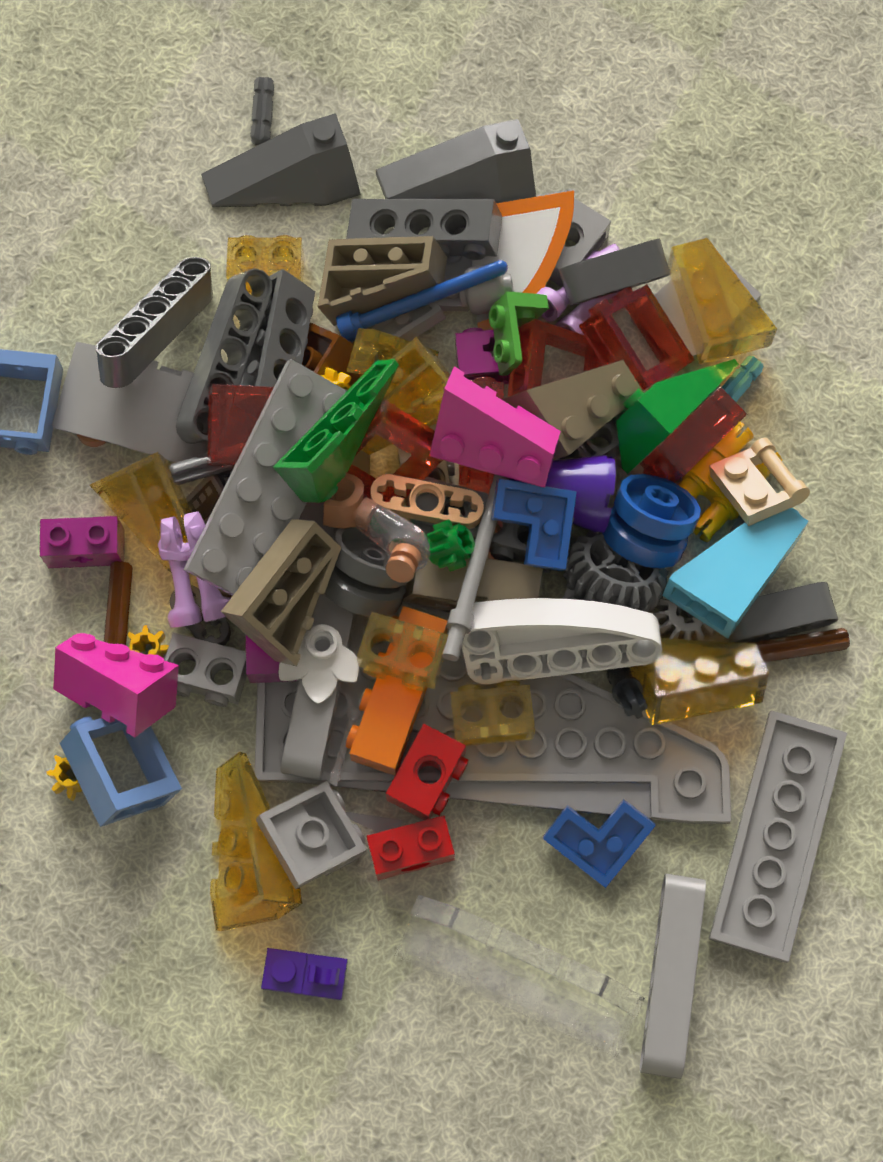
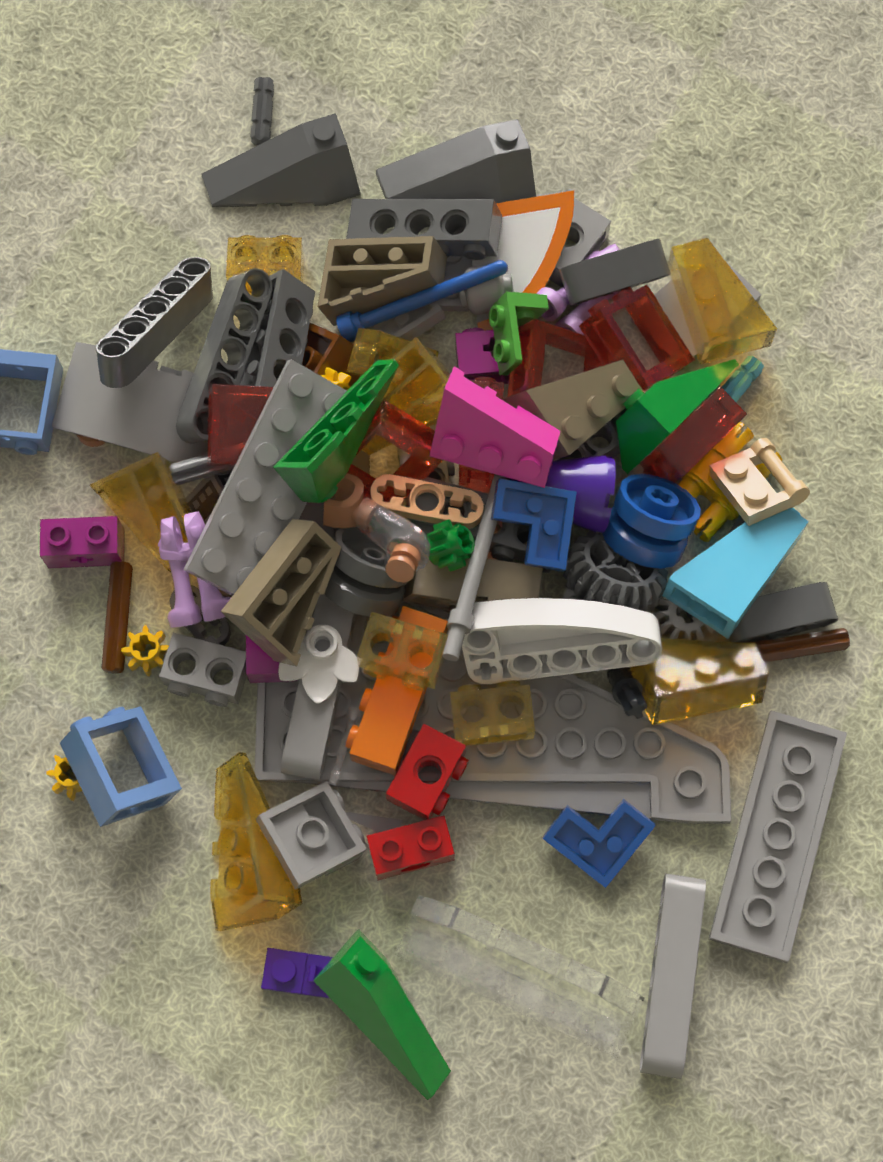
(116, 680): dark pink wedge -> none
(376, 1002): none -> green wedge

